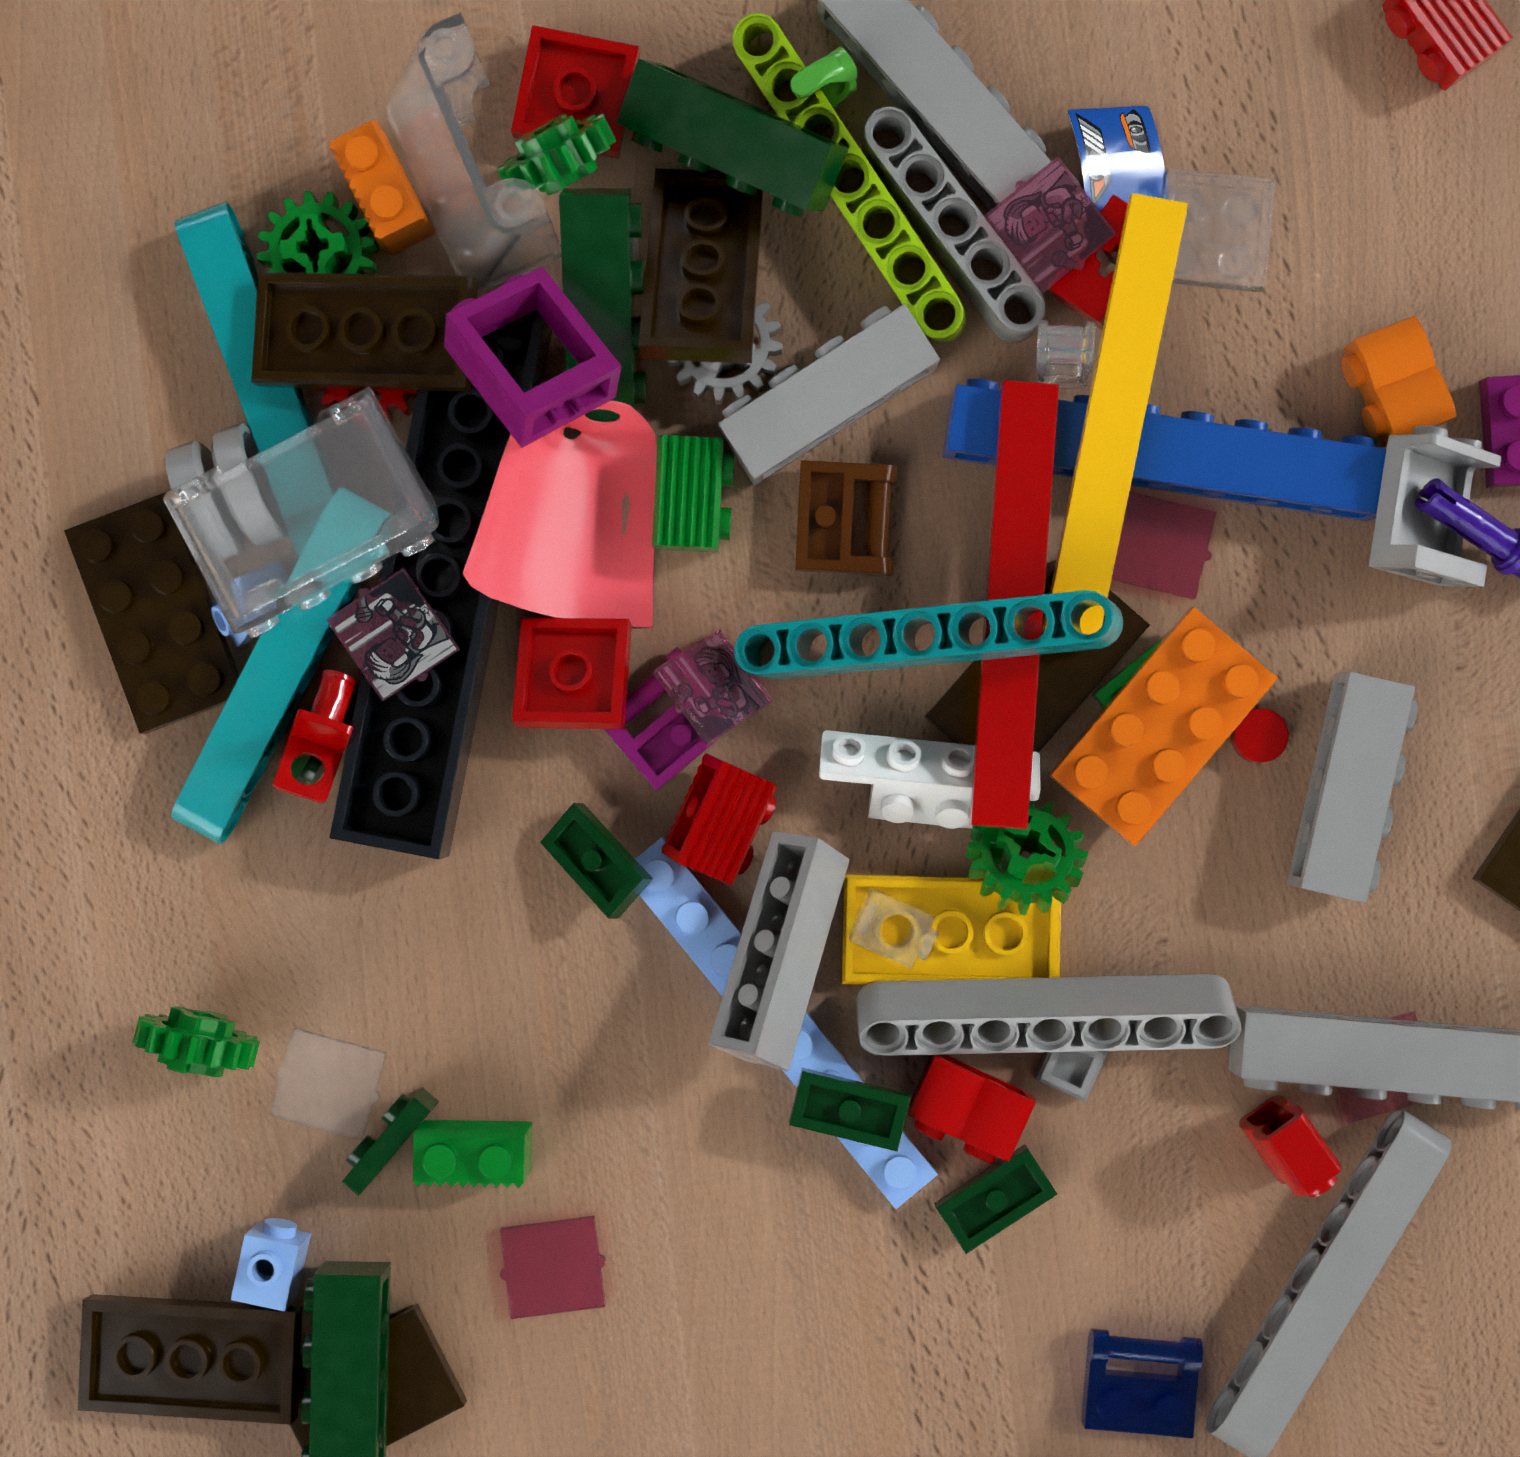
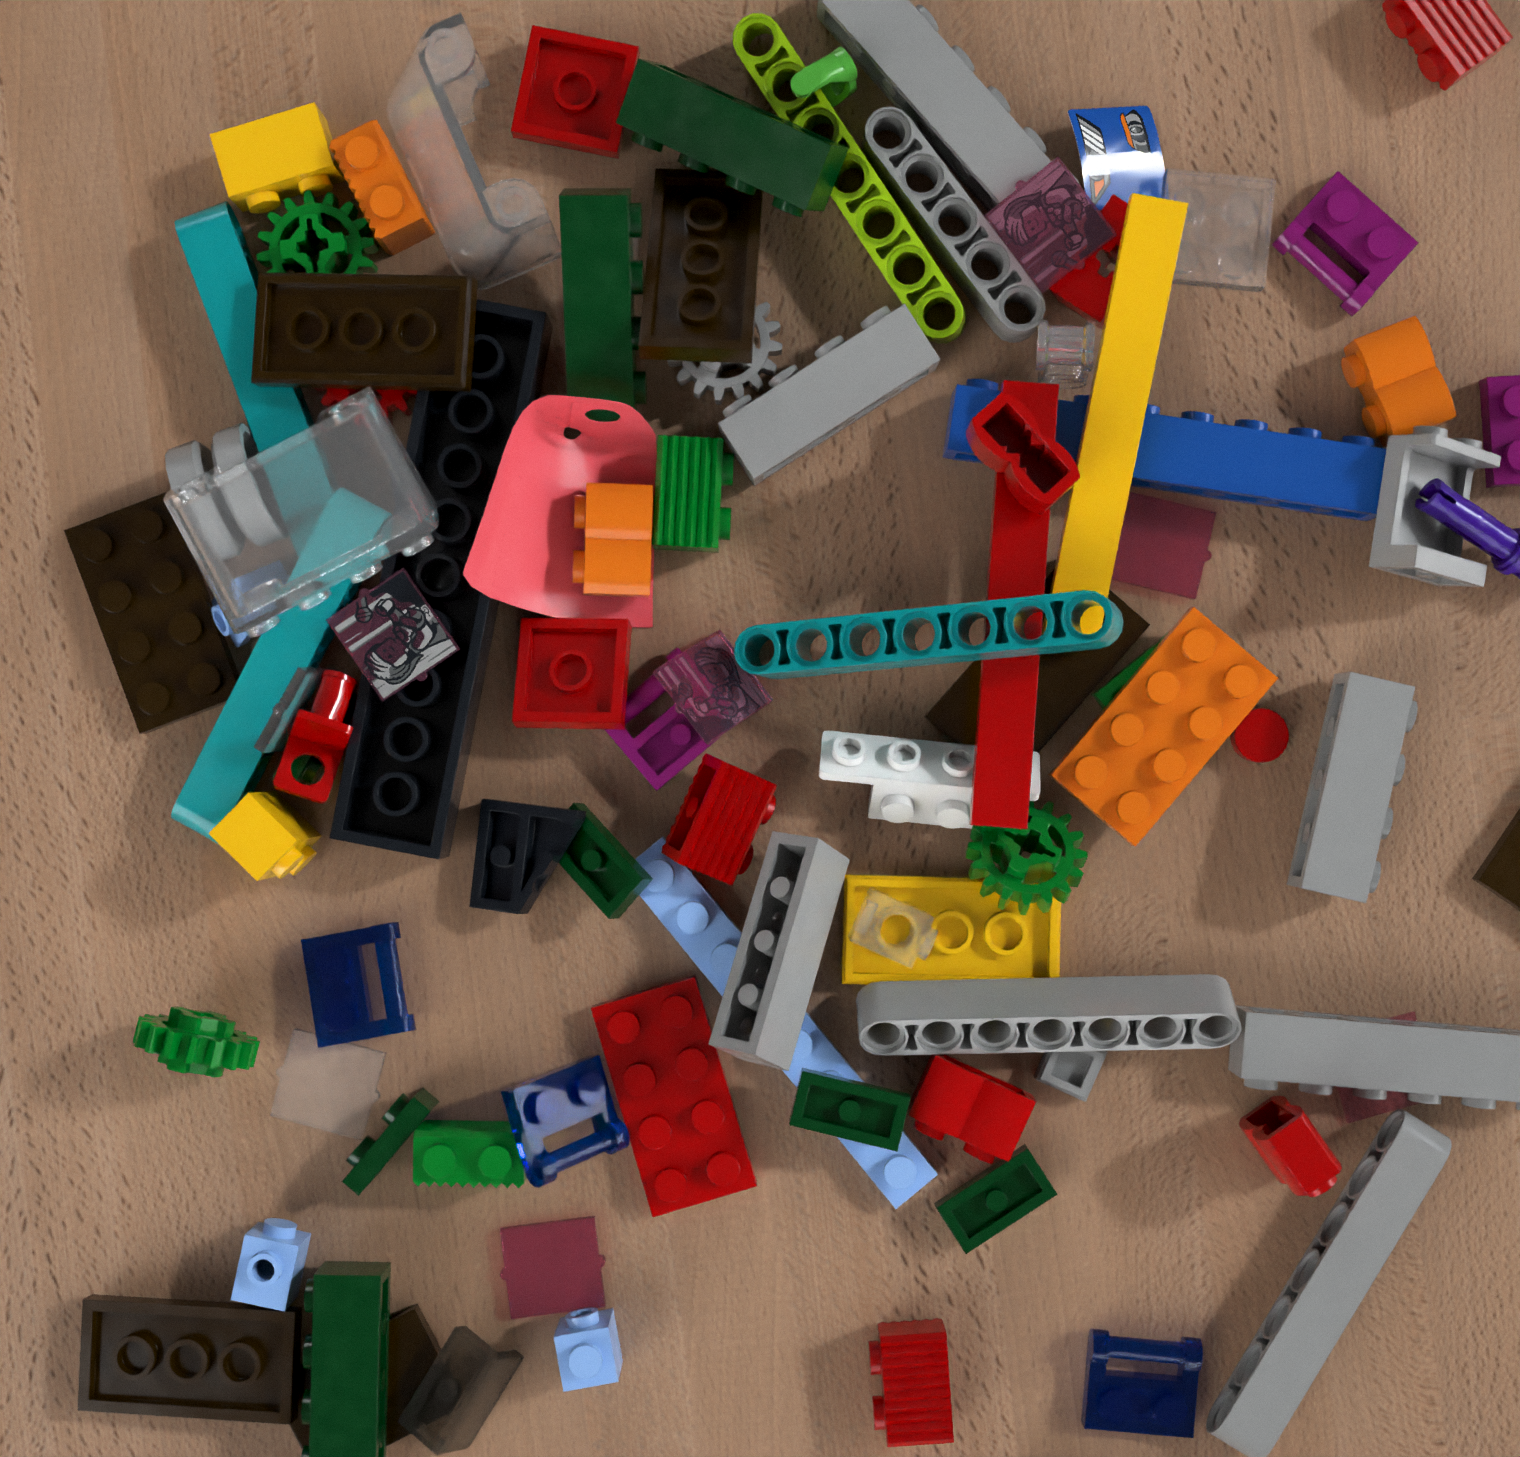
(266, 836): none -> yellow brick
(277, 158): none -> yellow brick
(298, 695): none -> clear piece
(341, 987): none -> clear blue plate
(459, 1392): none -> clear smoke panel
(518, 852): none -> black wing
(554, 401): magenta window -> none
(557, 1102): none -> clear blue plate
(559, 152): green gear -> none
(588, 1348): none -> light blue brick
(615, 539): none -> orange brick
(674, 1096): none -> red plate
(827, 517): reddish brown plate -> none
(914, 1383): none -> red brick
(1011, 443): none -> red brick
(1355, 232): none -> magenta plate

